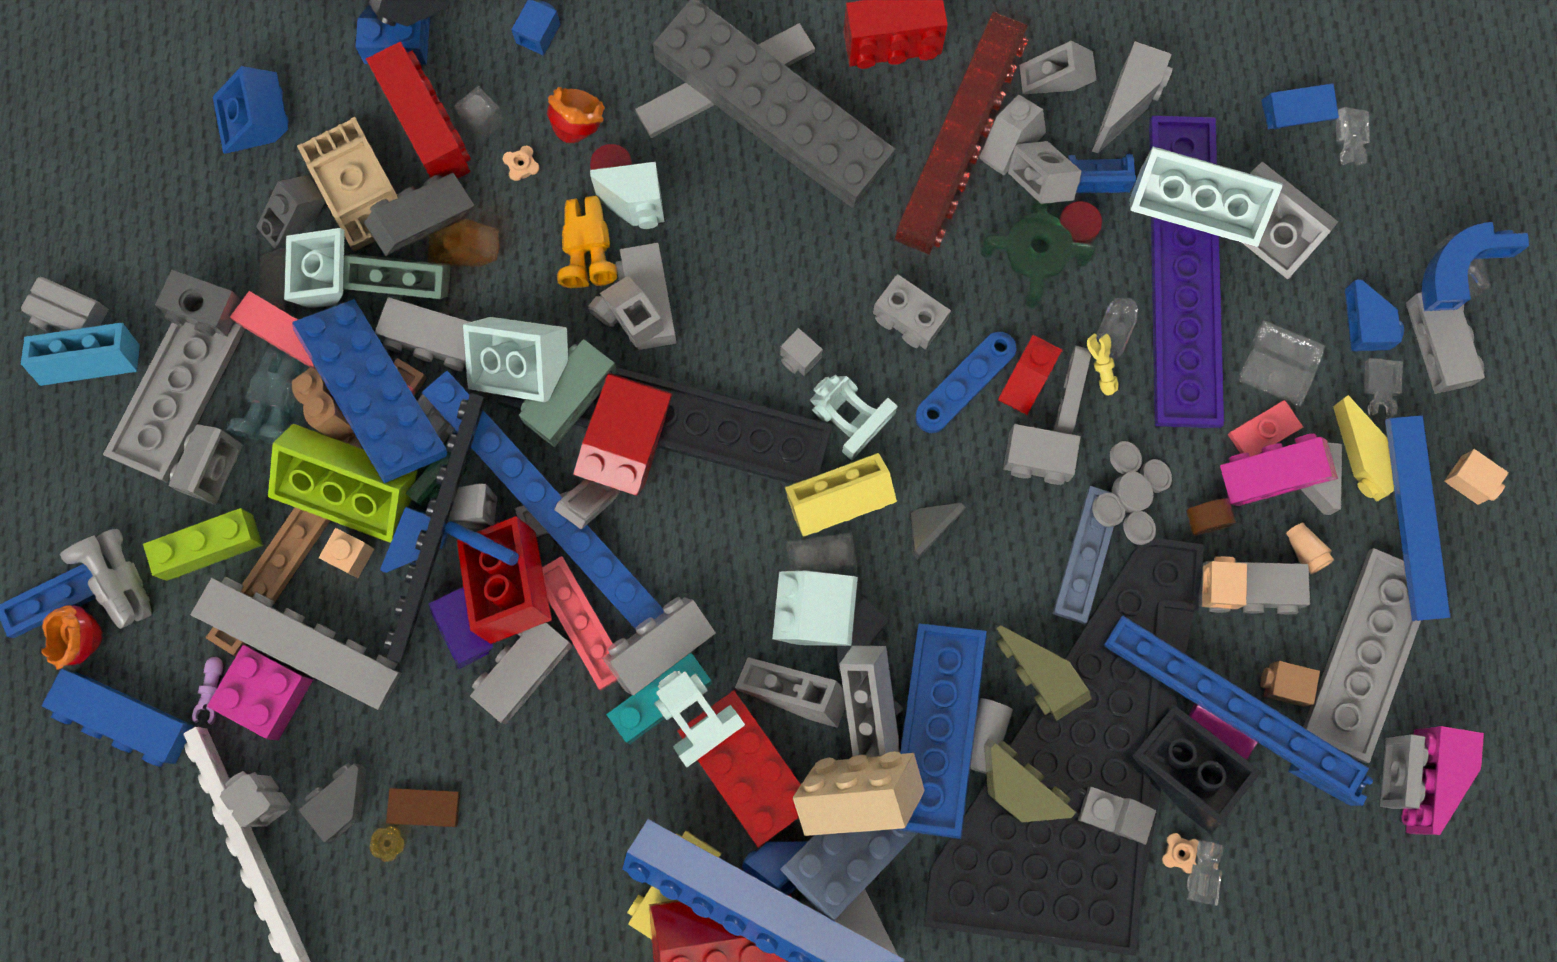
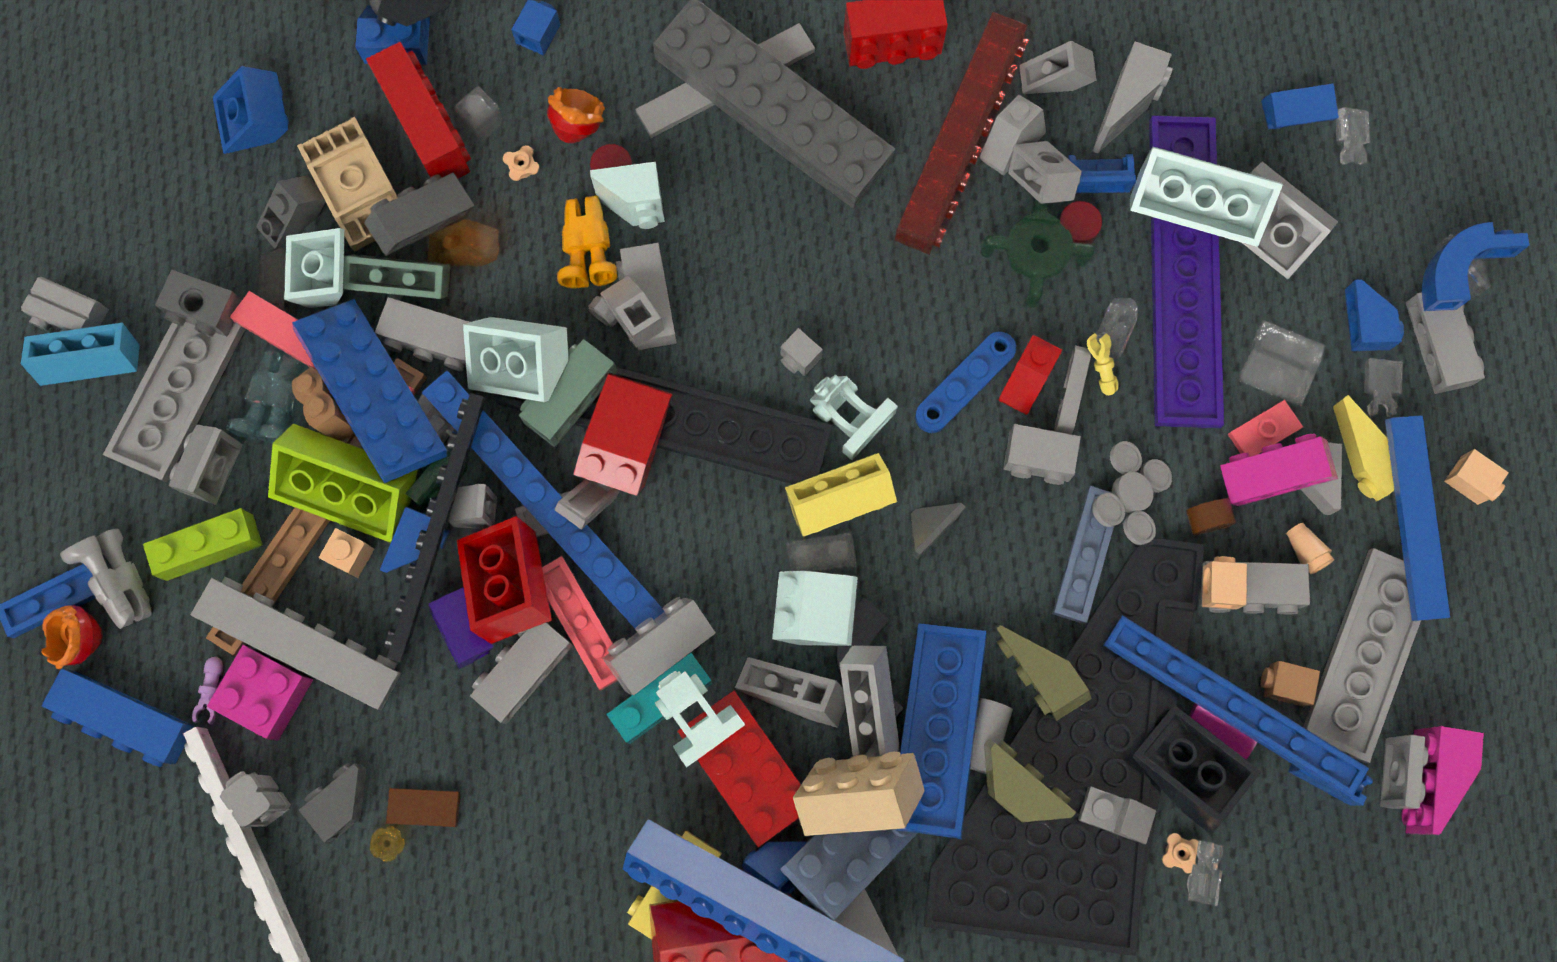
(481, 543): blue piece -> none
(910, 312): light grey brick -> none

